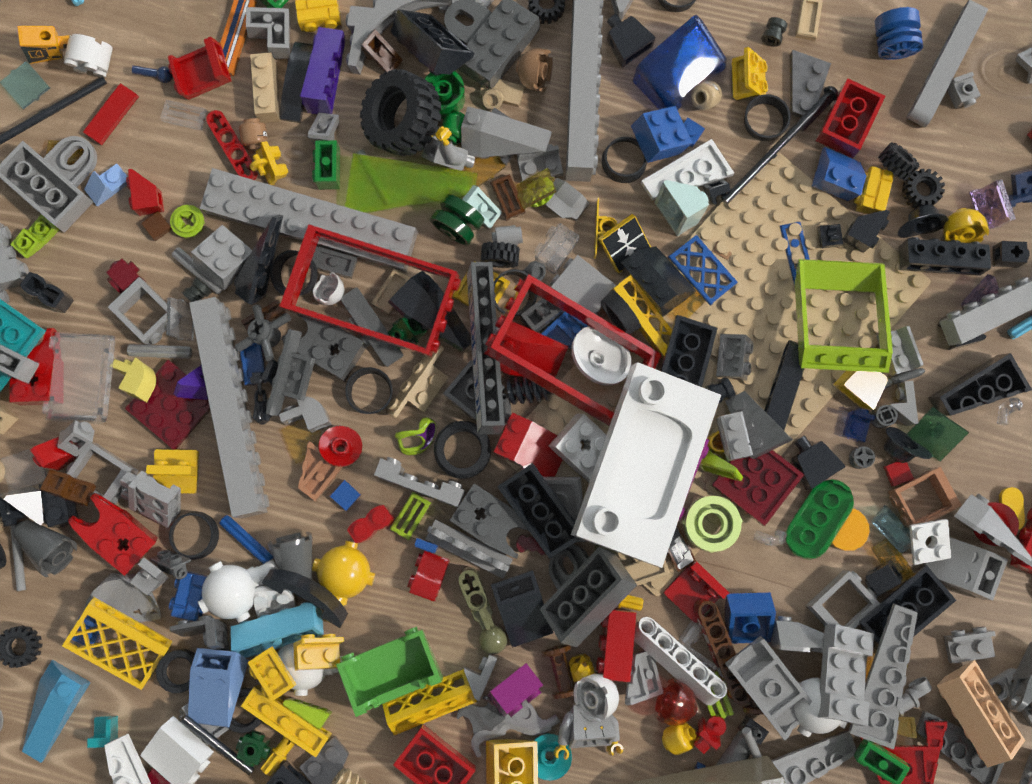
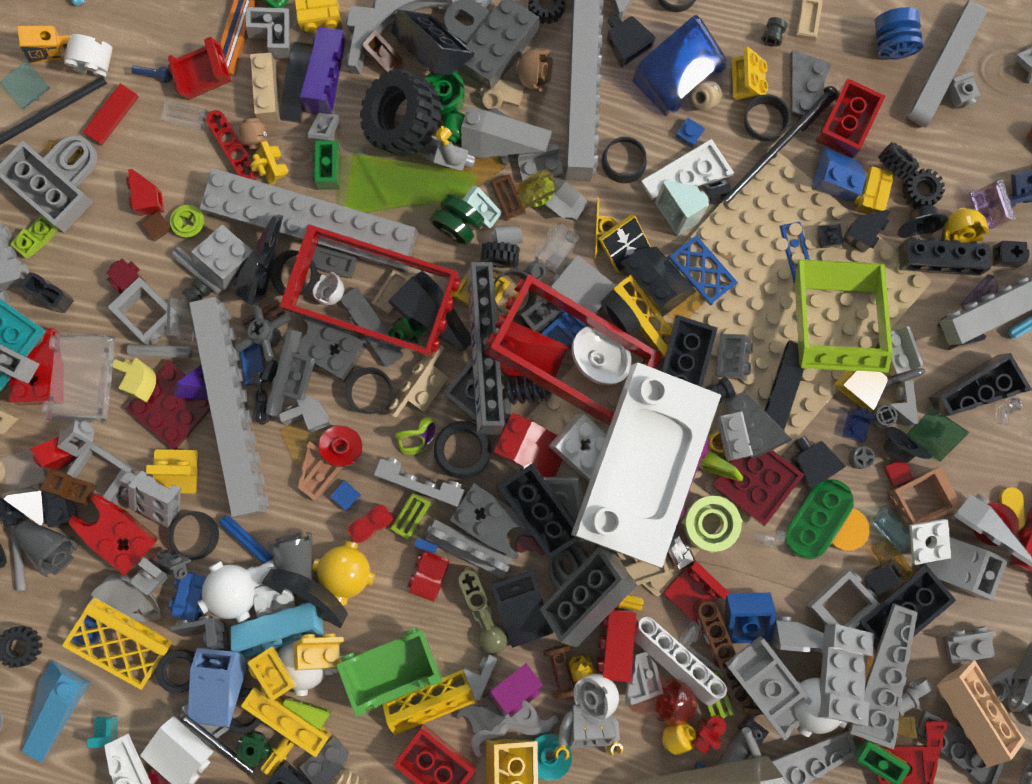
(105, 185): light blue slope -> none
(661, 134): blue brick -> none

